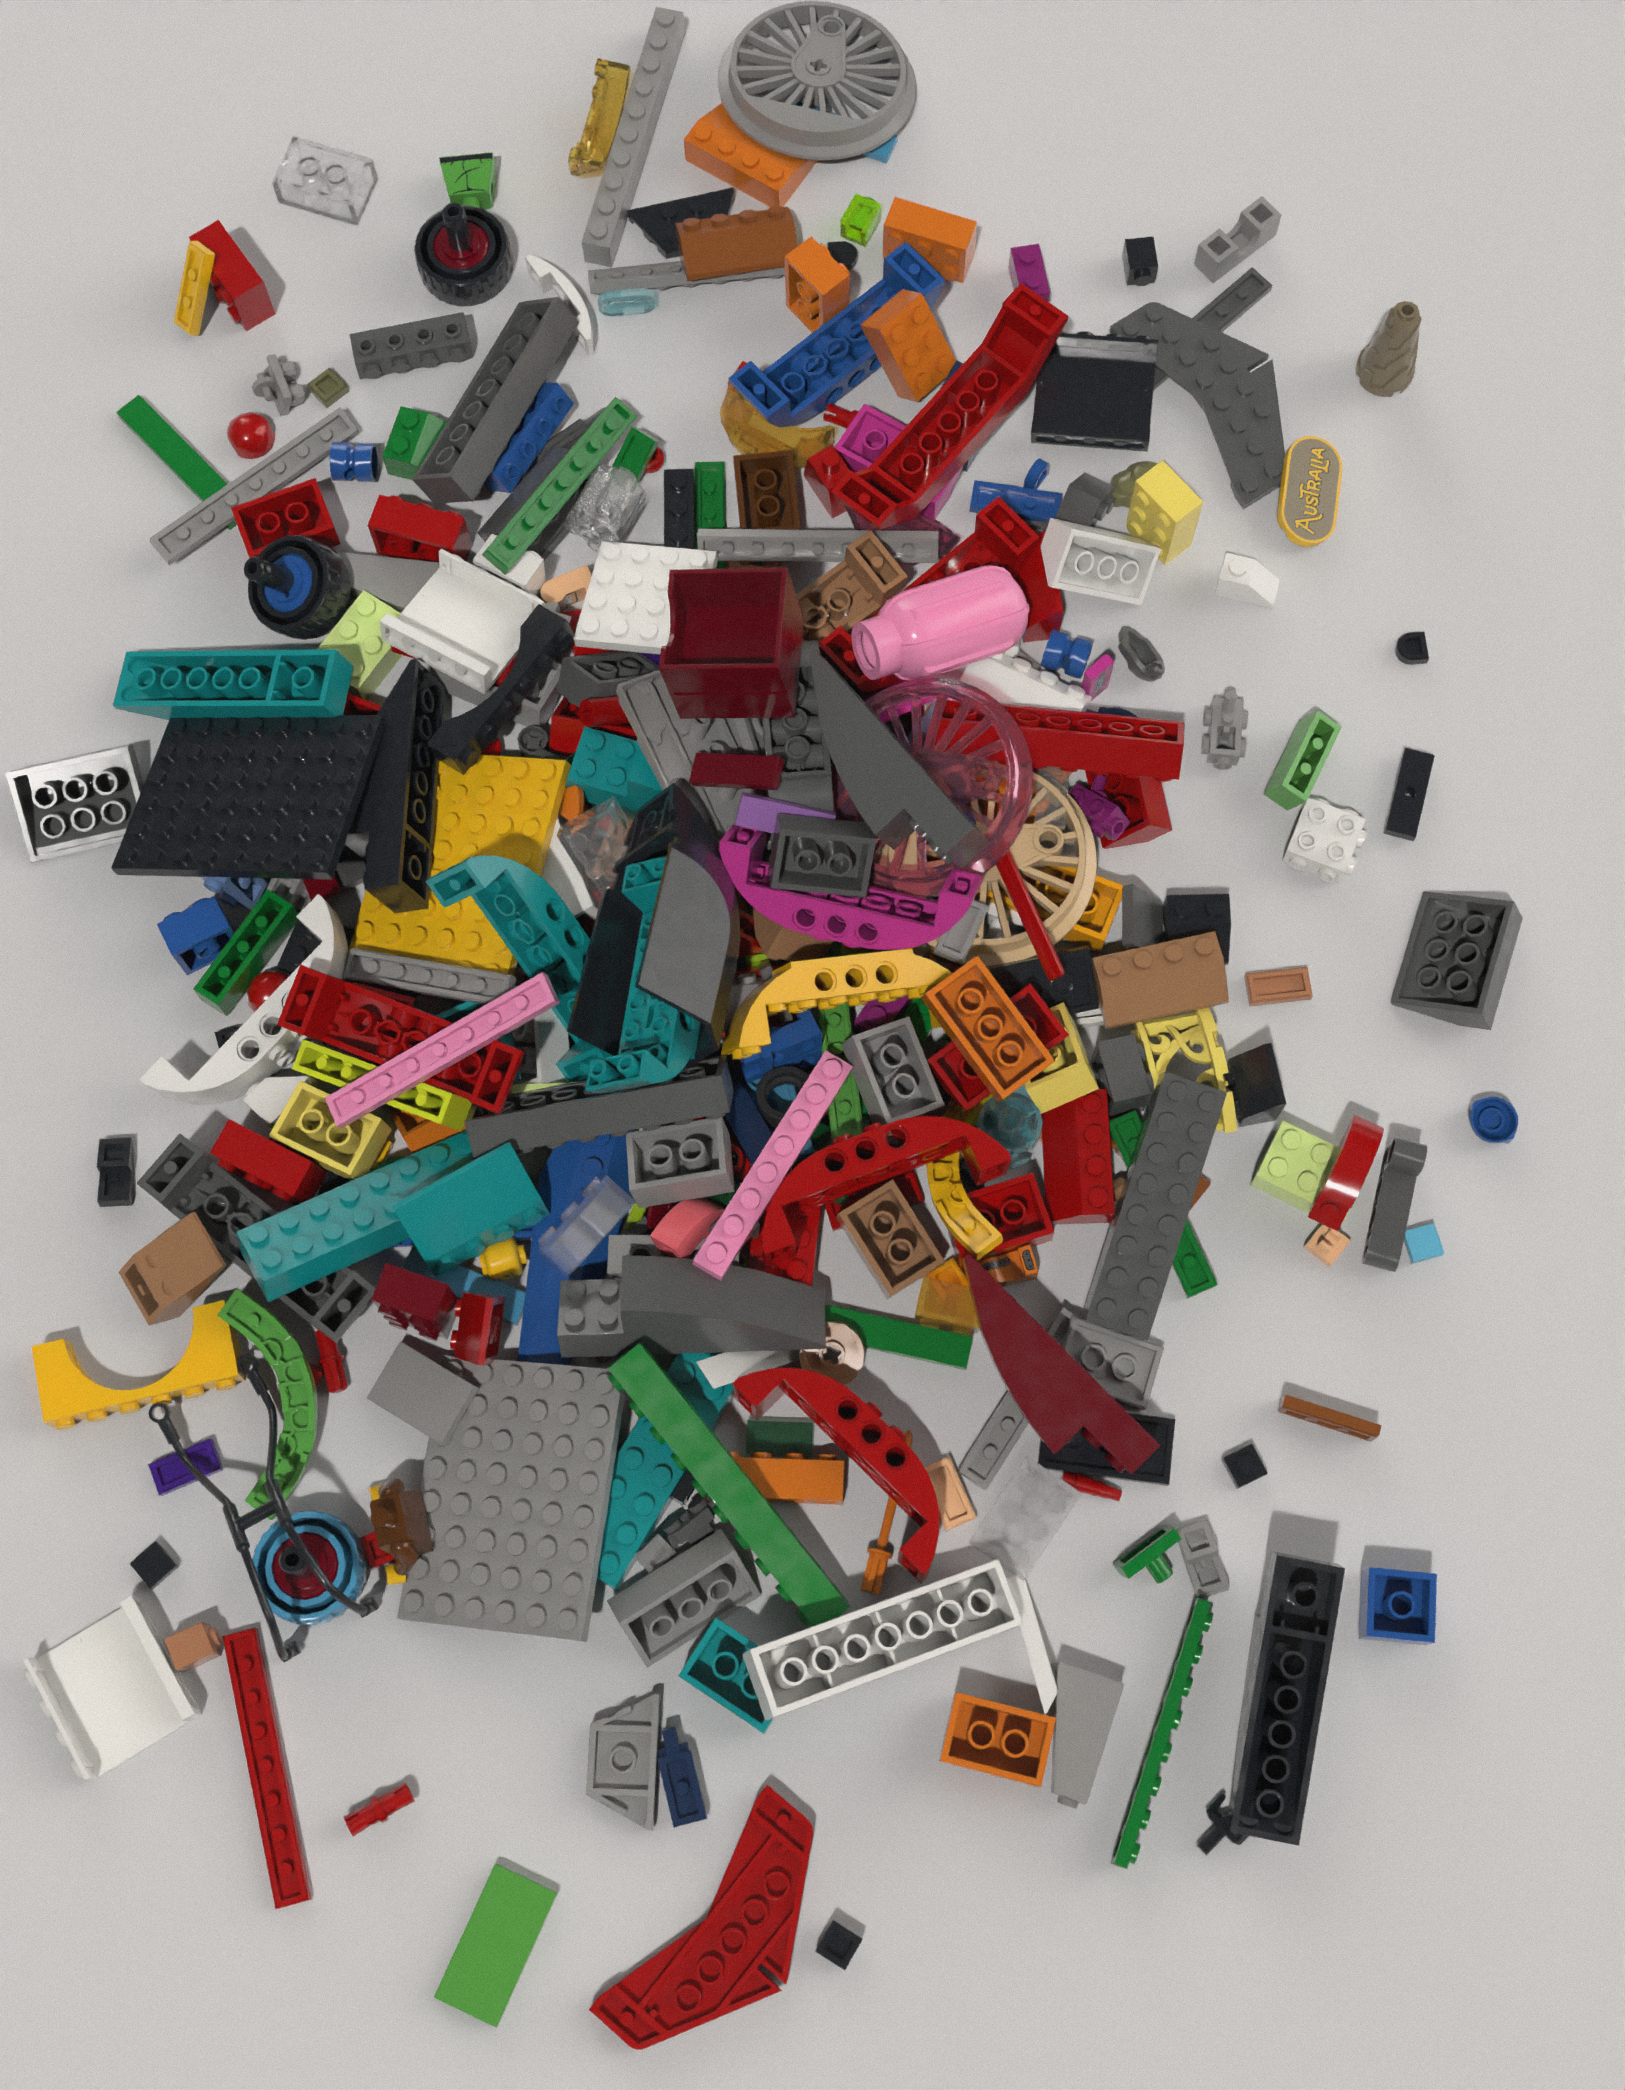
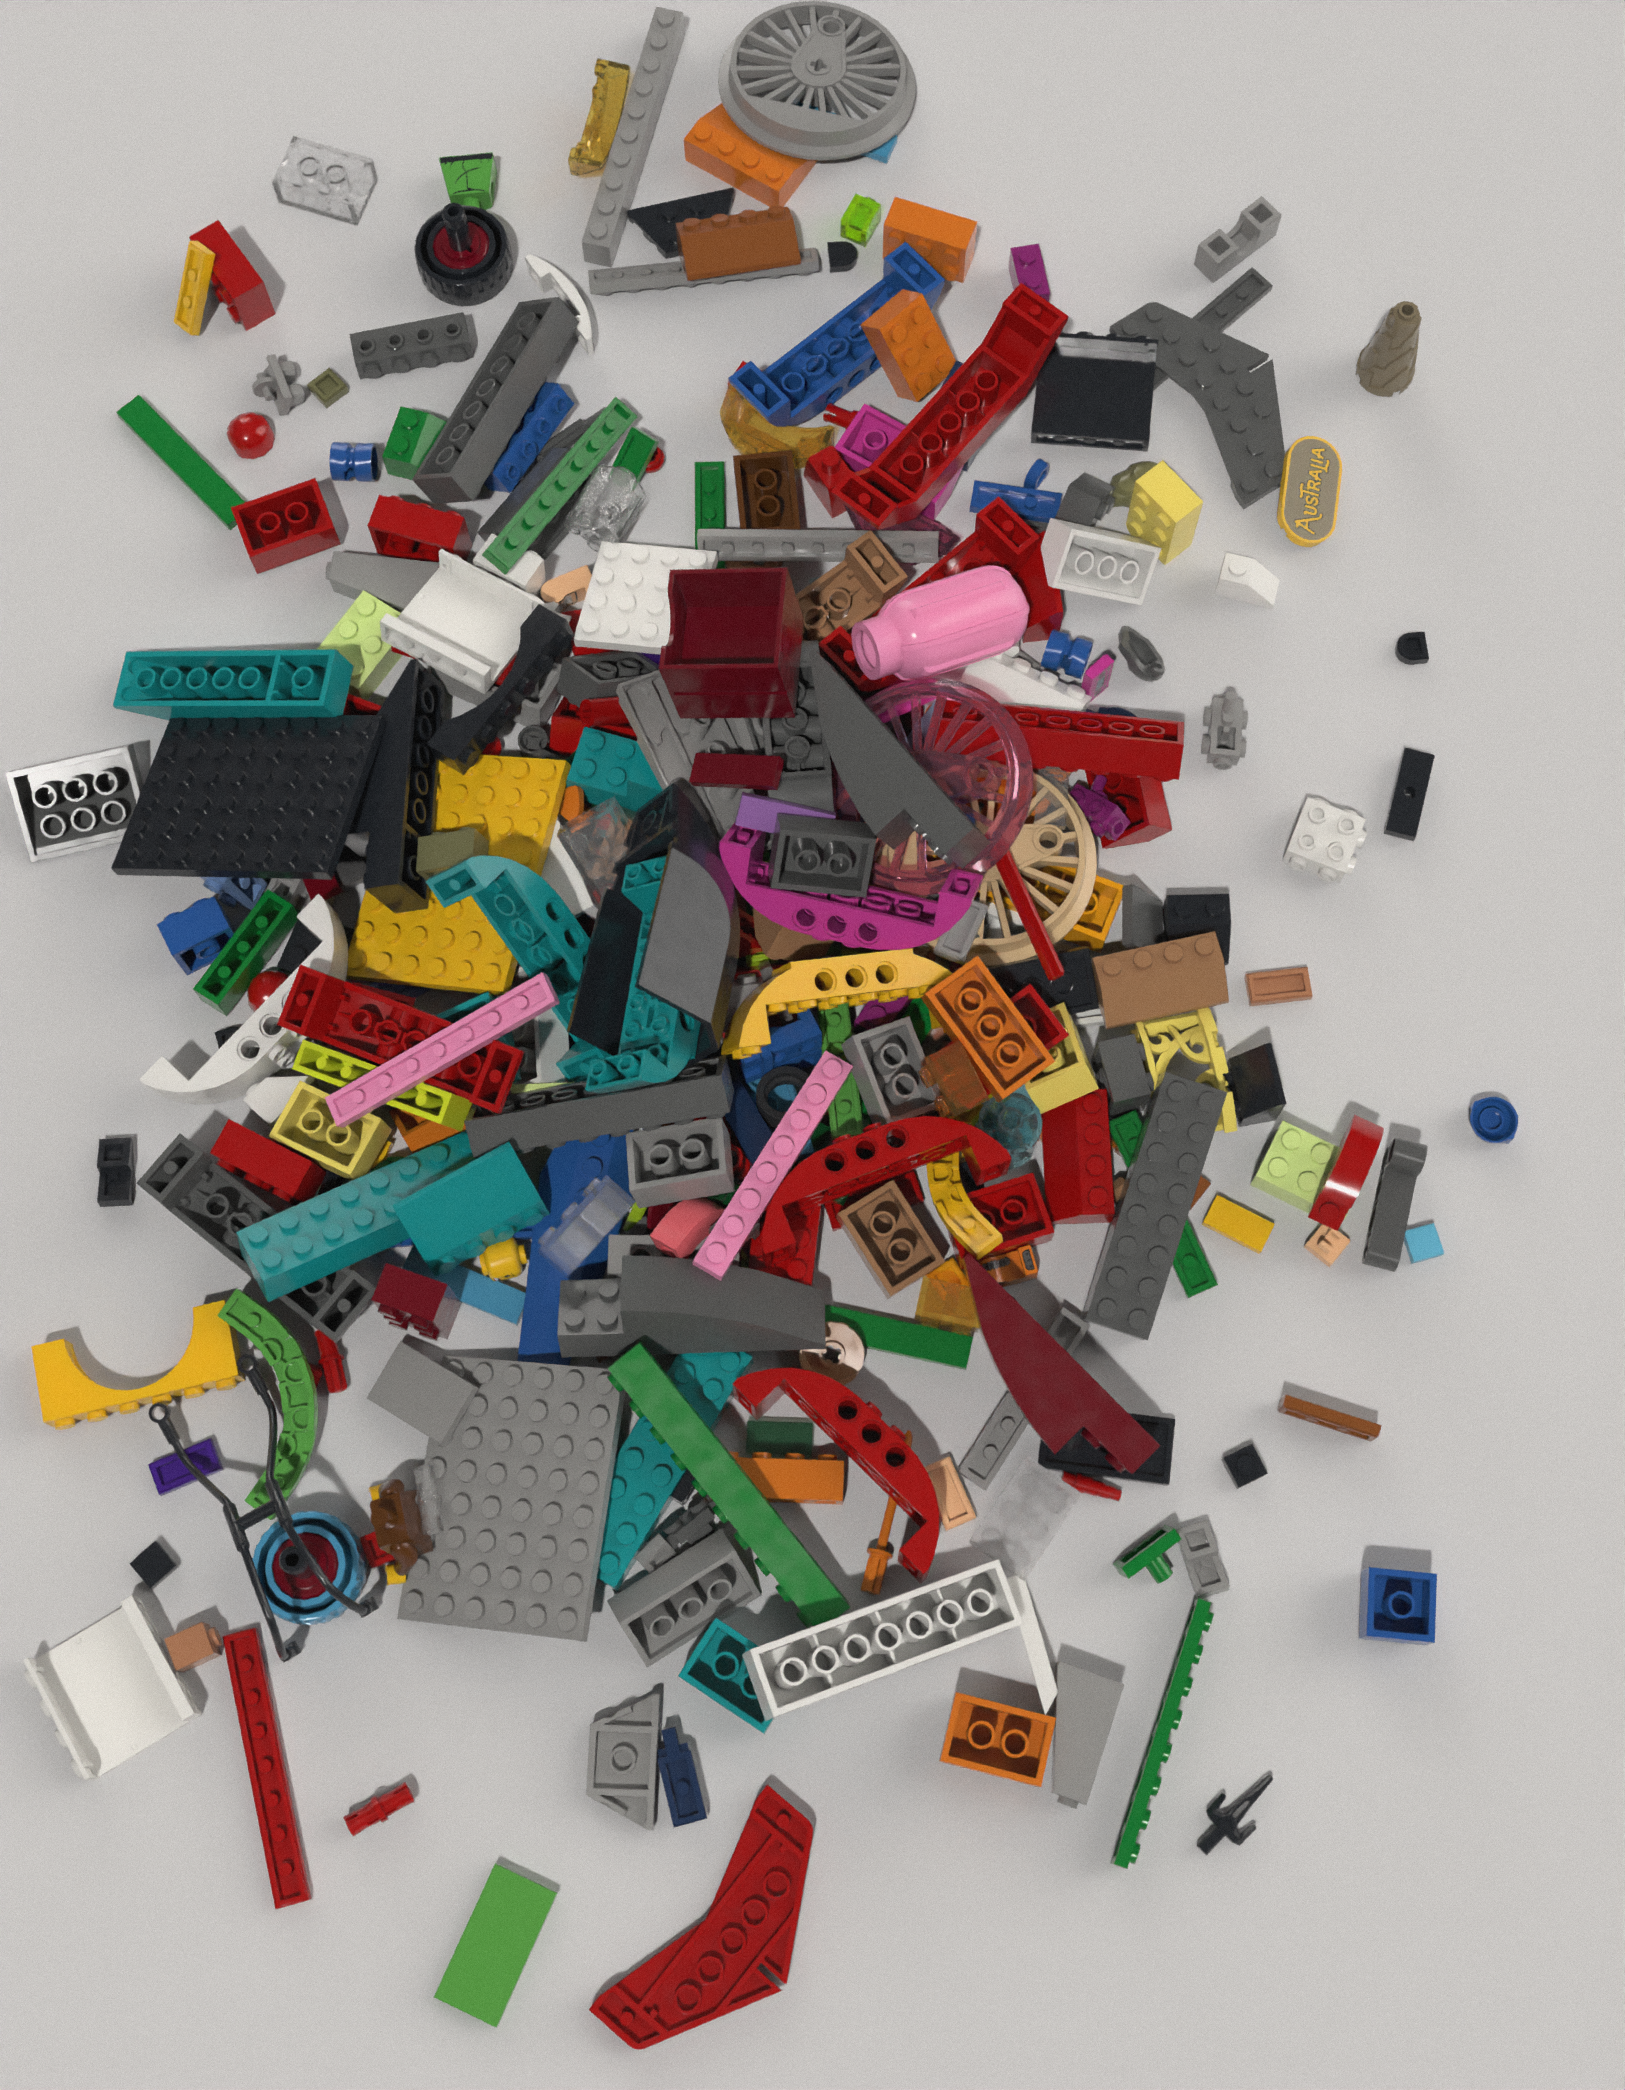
(172, 1270): medium nougat slope -> none
(258, 481): light grey plate -> none
(298, 587): black wheel -> none
(426, 977): light grey tile -> none
(428, 1500): none -> clear pin
(445, 850): none -> olive brick
(478, 1327): red slope -> none
(626, 302): clear light blue tile -> none
(679, 508): black arch -> none
(731, 1365): white sticker -> none
(815, 284): orange brick -> none
(839, 1945): black plate -> none
(953, 1081): none -> clear orange brick
(1115, 1360): light grey tile -> none
(1140, 261): black brick -> none
(1238, 1224): none -> yellow tile
(1284, 1697): black slope -> none
(1302, 760): bright green brick -> none
(1458, 958): dark grey slope -> none

